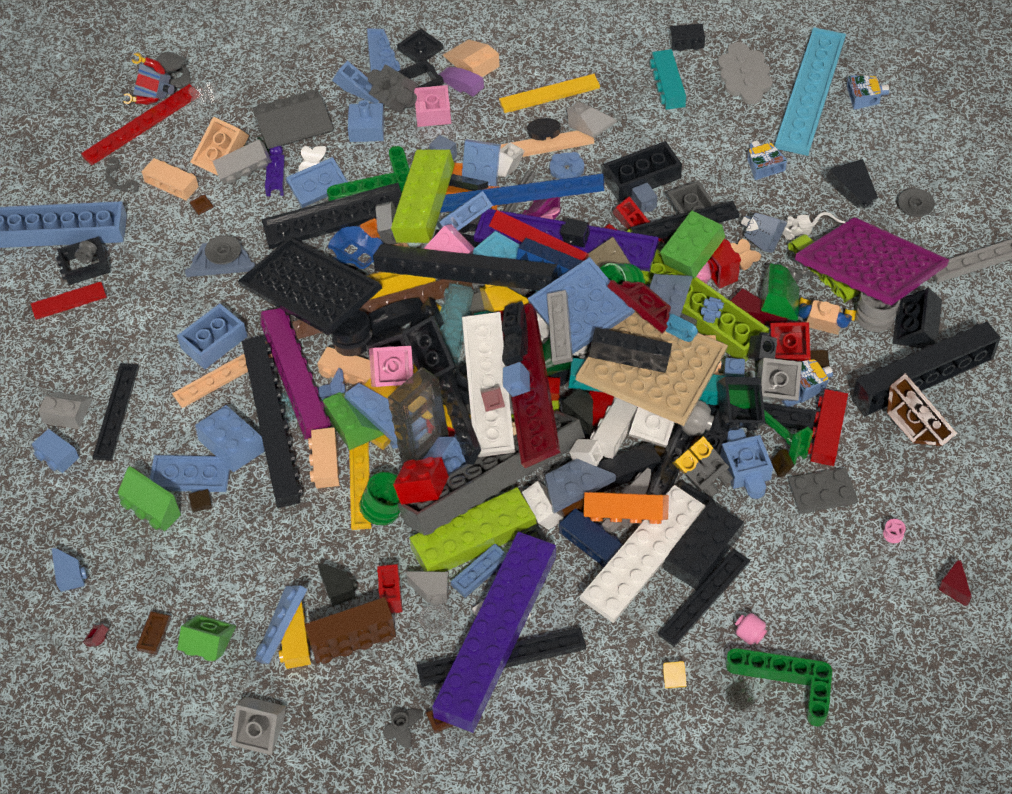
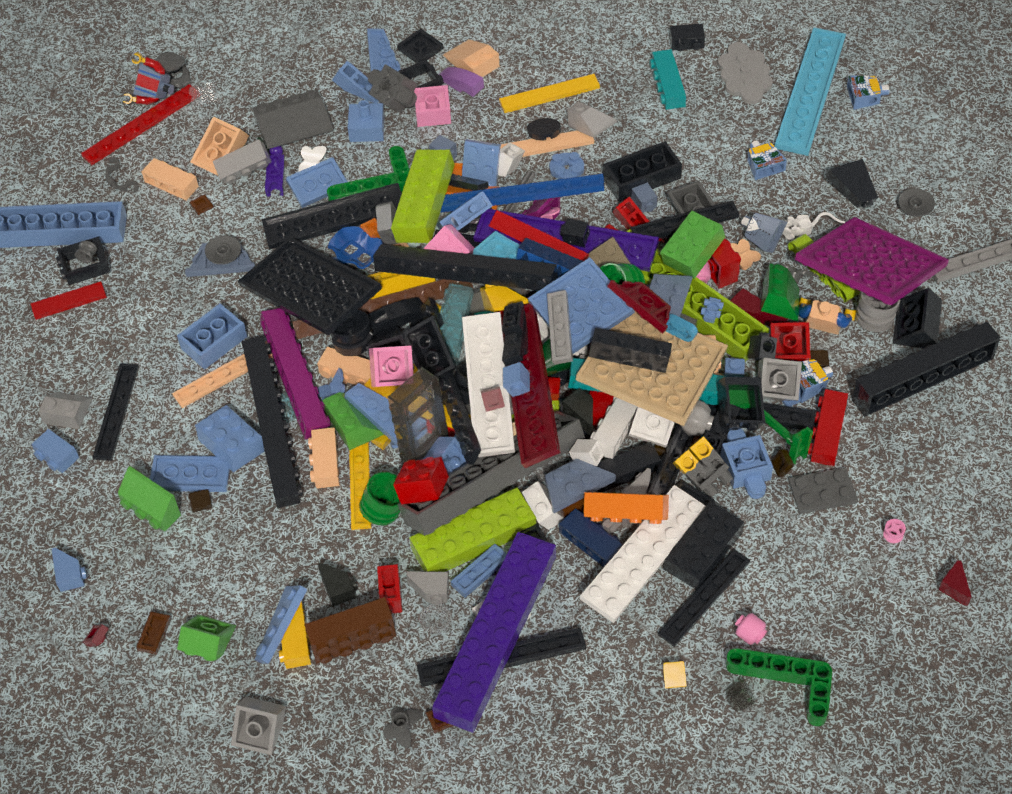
(916, 414): wedge -> none

